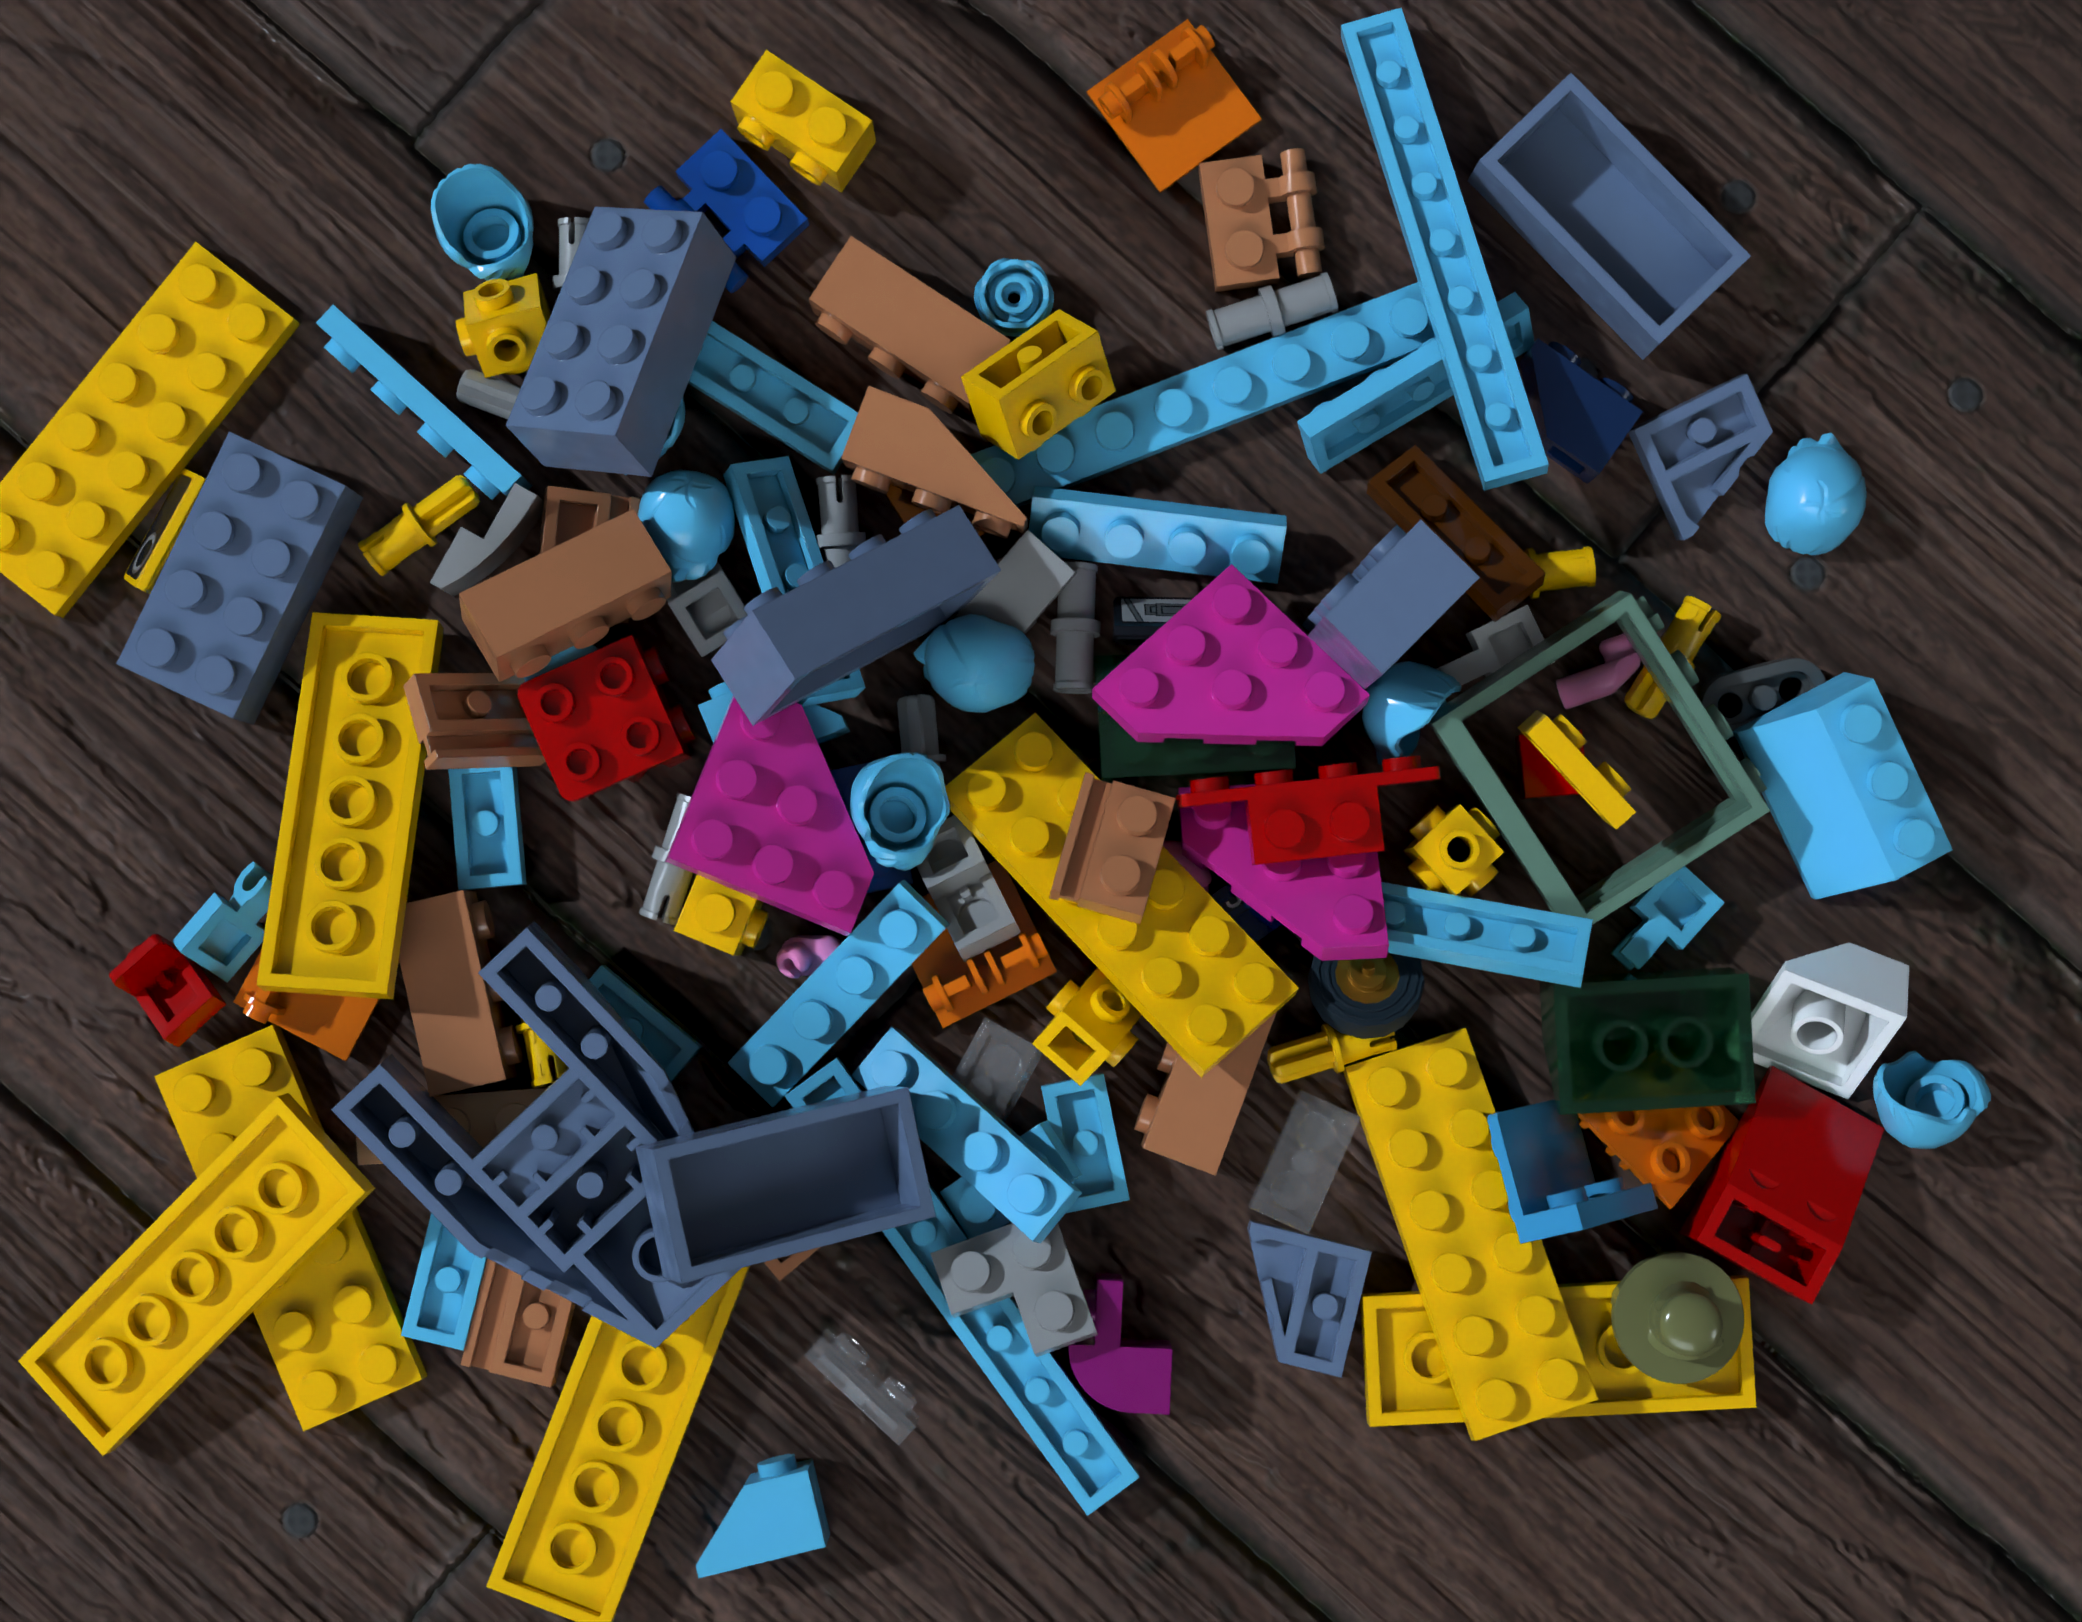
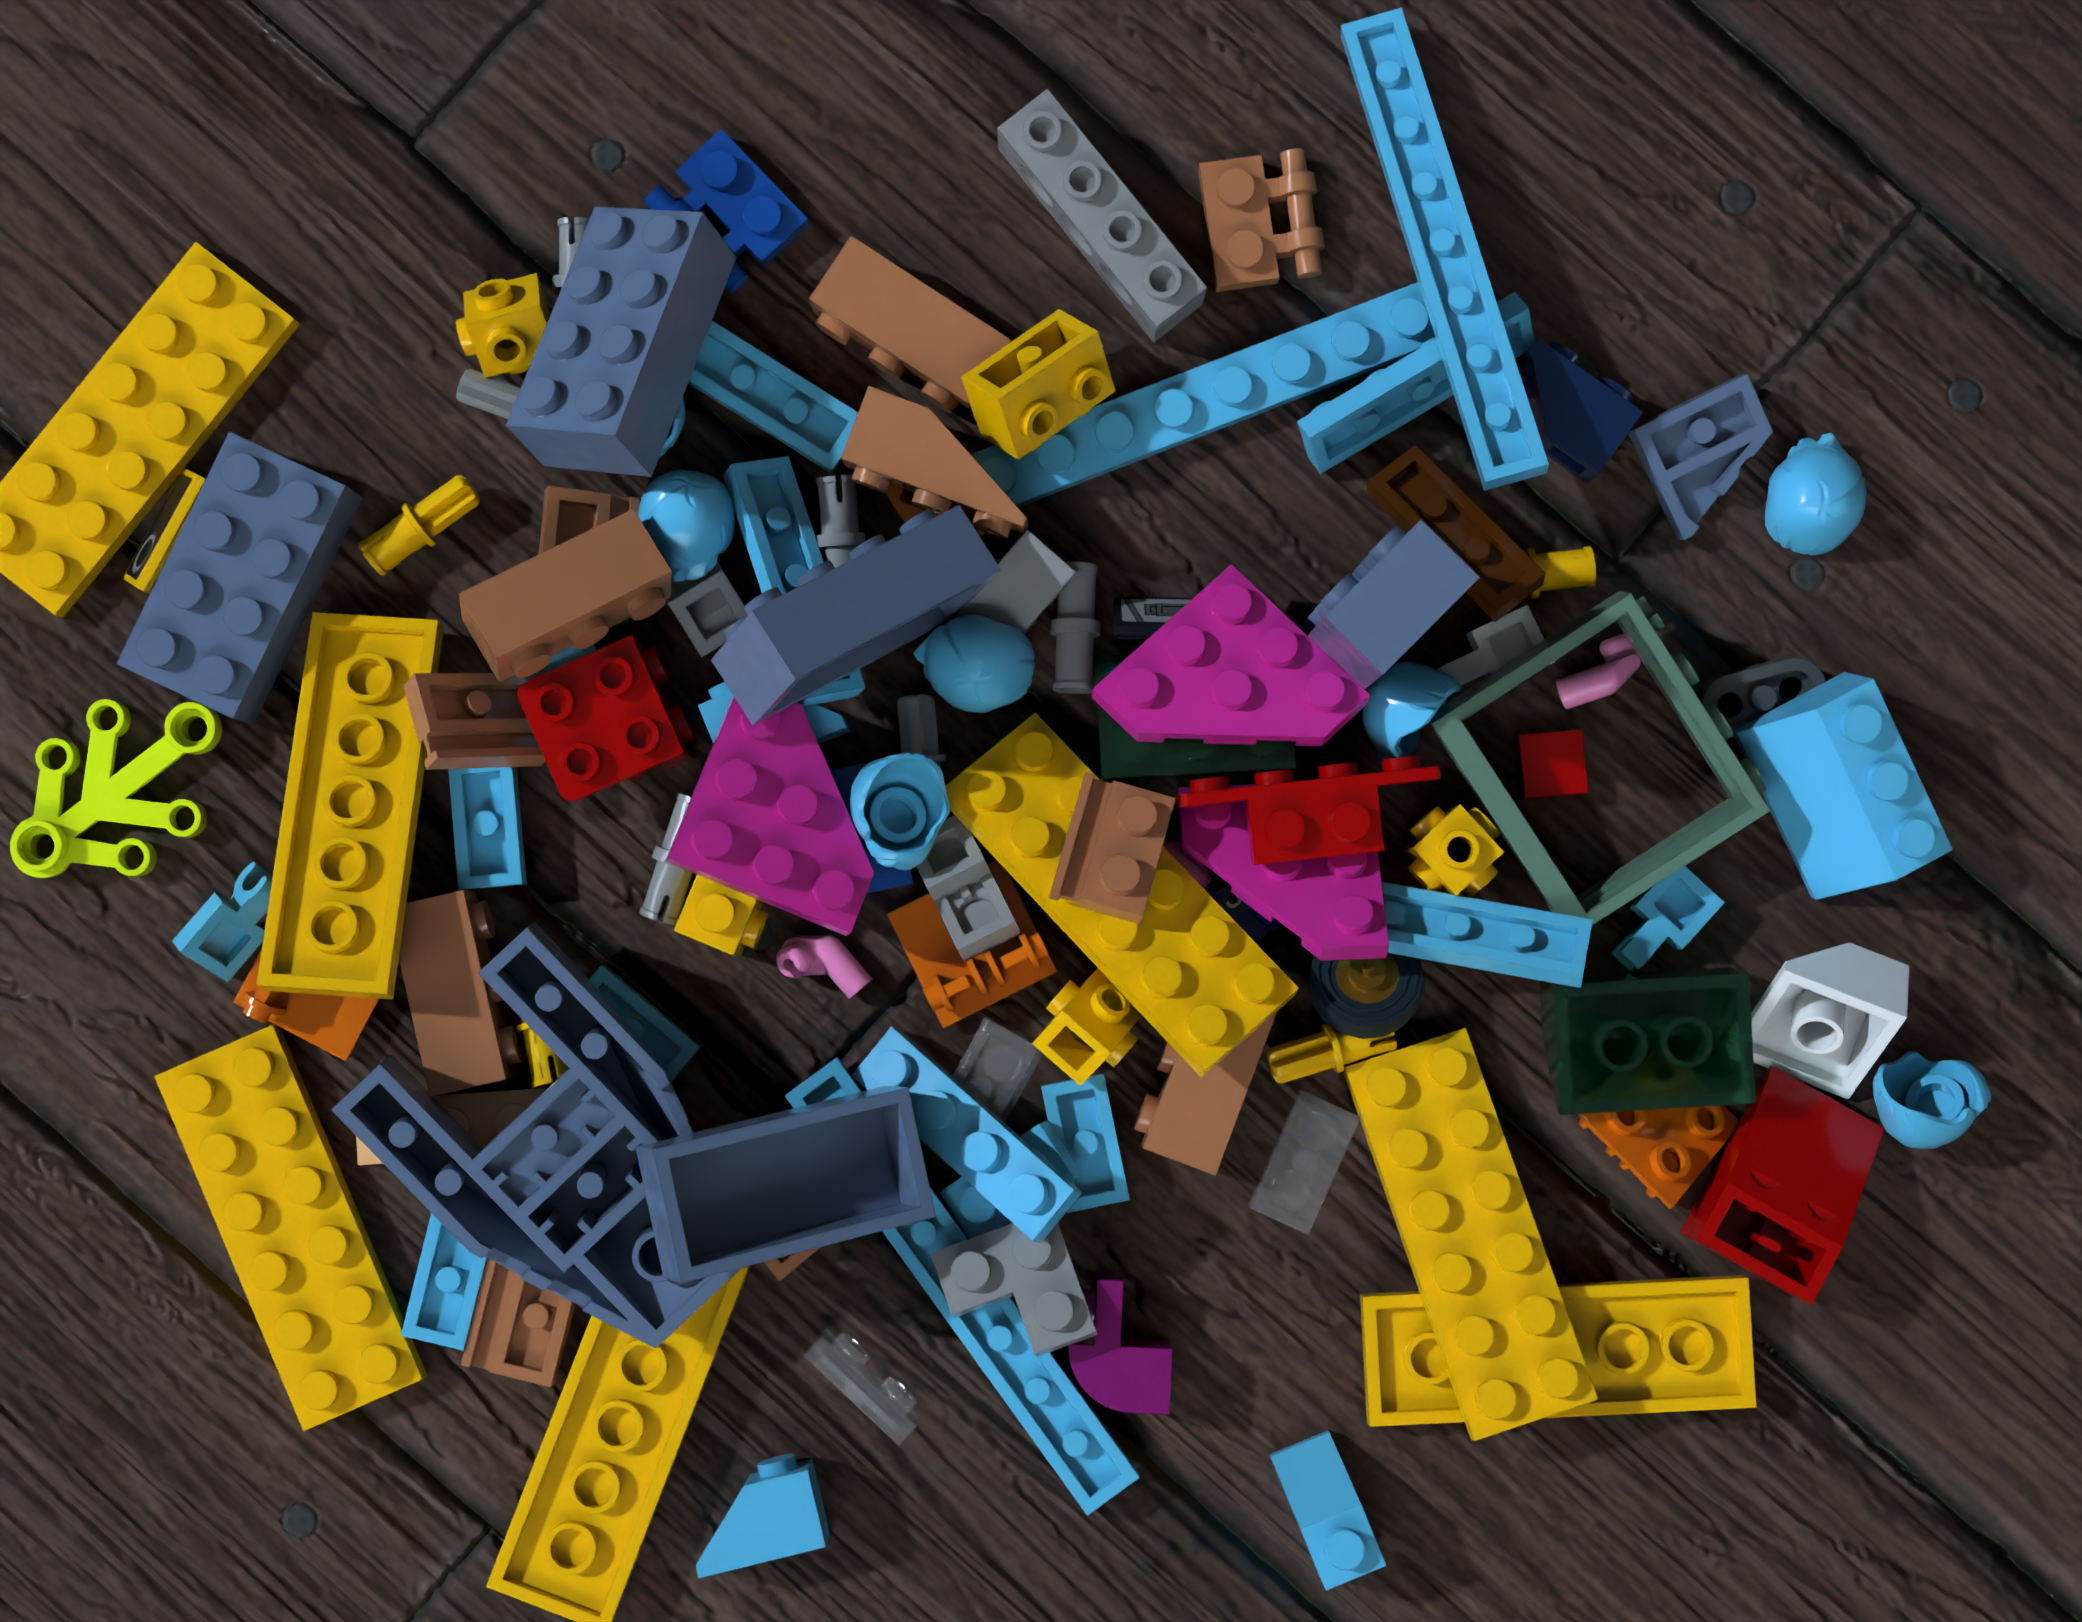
(107, 794): none -> neon yellow plant
(168, 988): red bracket -> none
(196, 1273): yellow plate -> none
(402, 390): medium azure plate -> none
(475, 558): light grey slope -> none
(483, 222): medium azure hair -> none
(802, 122): yellow brick -> none
(838, 993): medium azure plate -> none
(1010, 277): medium azure plate -> none
(1100, 215): none -> light grey brick
(1158, 533): medium azure plate -> none
(1174, 104): orange hinge -> none
(1272, 311): light grey pin -> none
(1309, 1294): sand blue wing -> none
(1327, 1510): none -> medium azure slope
(1552, 1177): dark azure bracket -> none
(1597, 786): yellow plate -> none
(1607, 216): sand blue piece -> none
(1677, 1317): olive plate -> none
(1686, 634): yellow axle -> none

